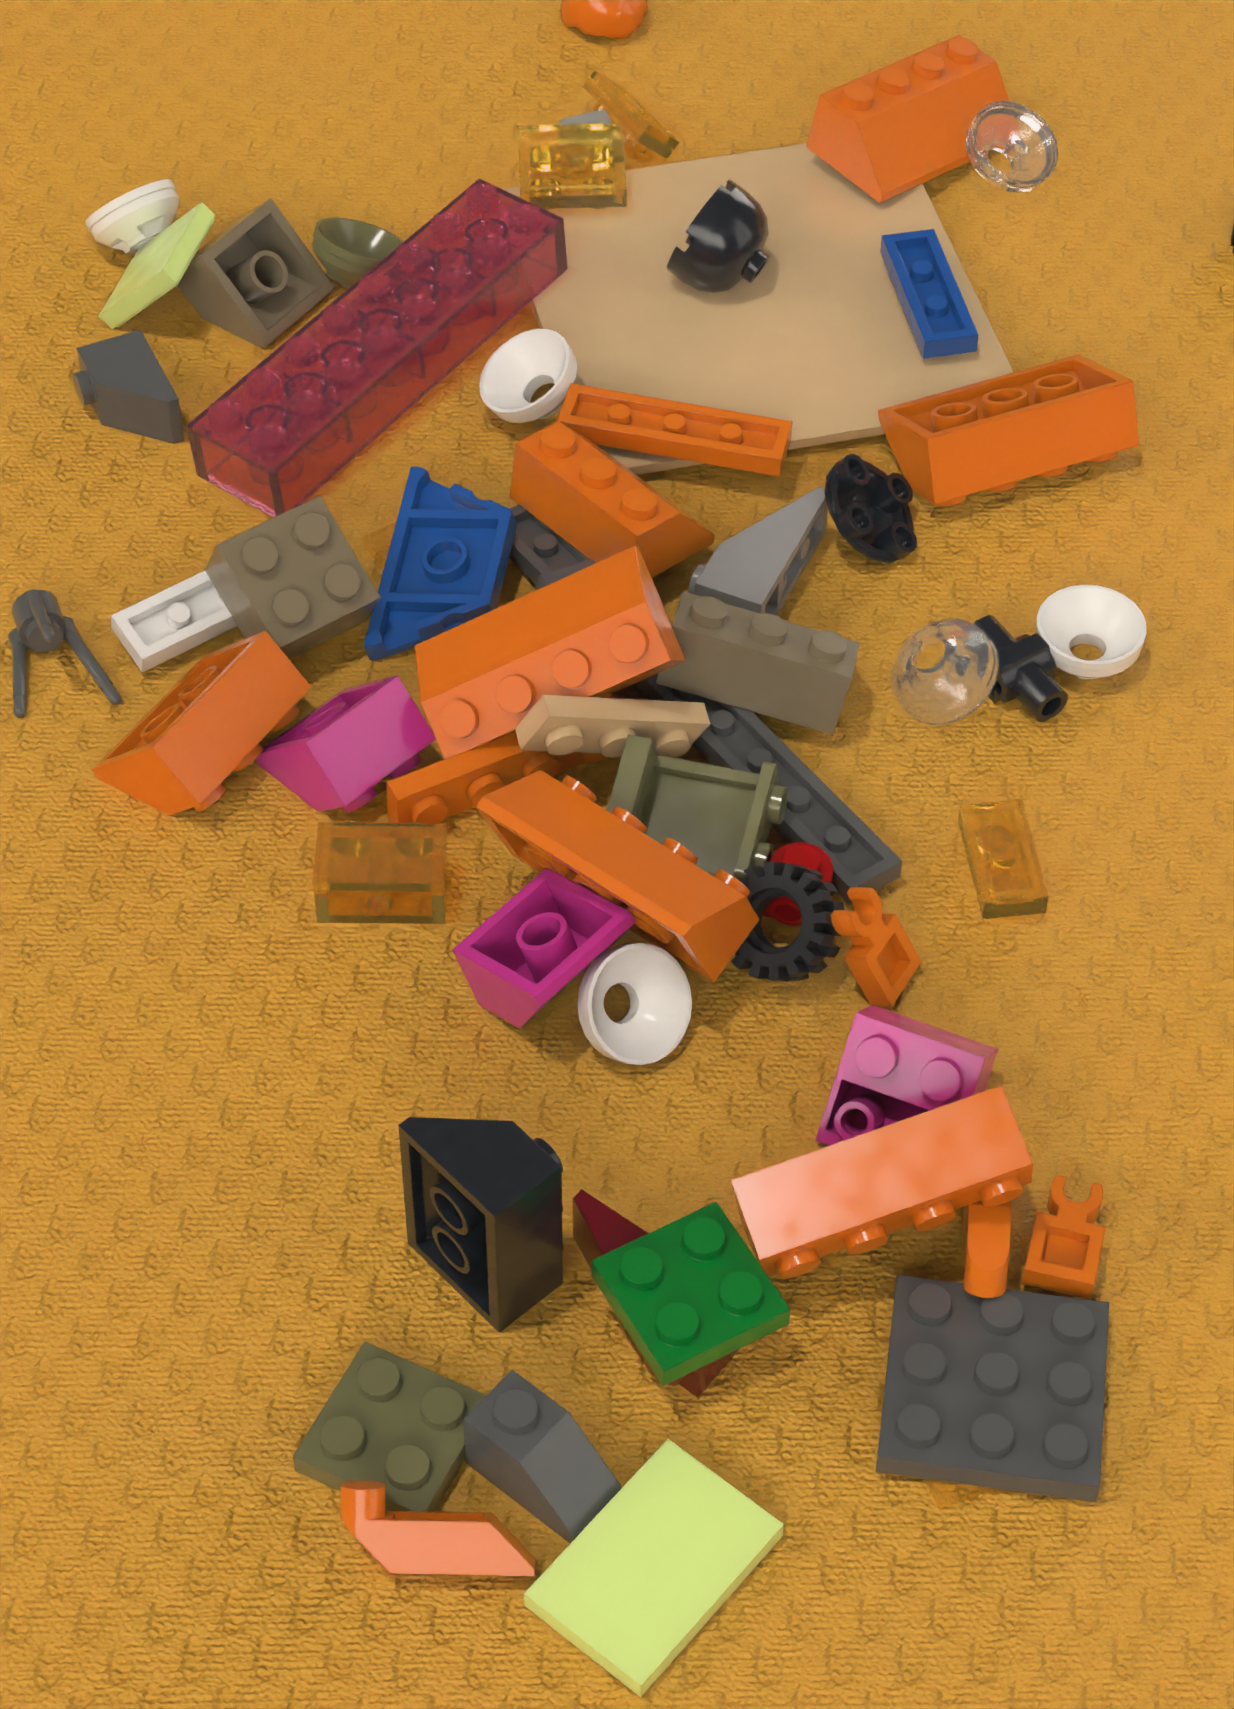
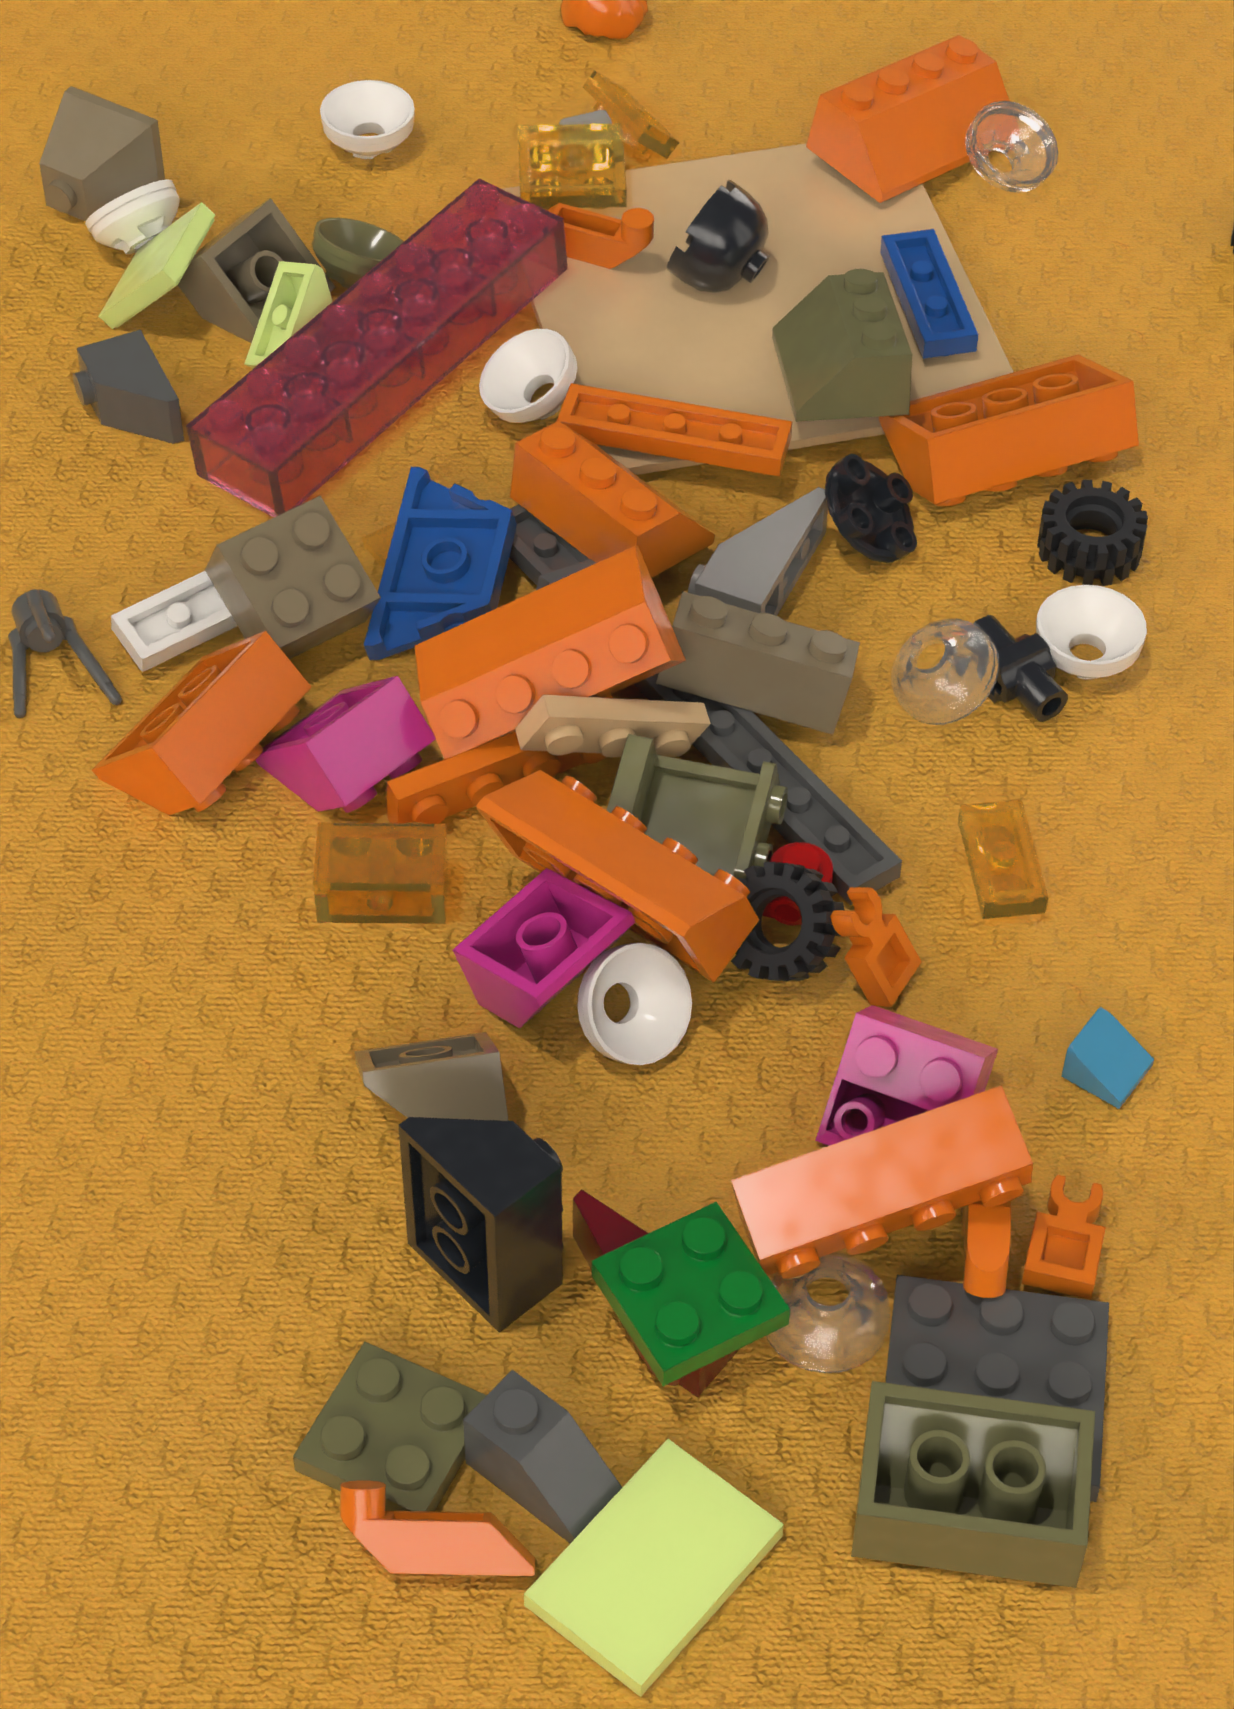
(97, 154): none -> dark tan slope
(293, 300): none -> yellowish green slope
(364, 109): none -> white piece
(438, 1077): none -> dark tan slope
(602, 238): none -> orange piece
(836, 1335): none -> clear piece
(845, 350): none -> olive slope
(975, 1484): none -> olive slope
(1085, 554): none -> black tyre
(1106, 1059): none -> dark azure slope

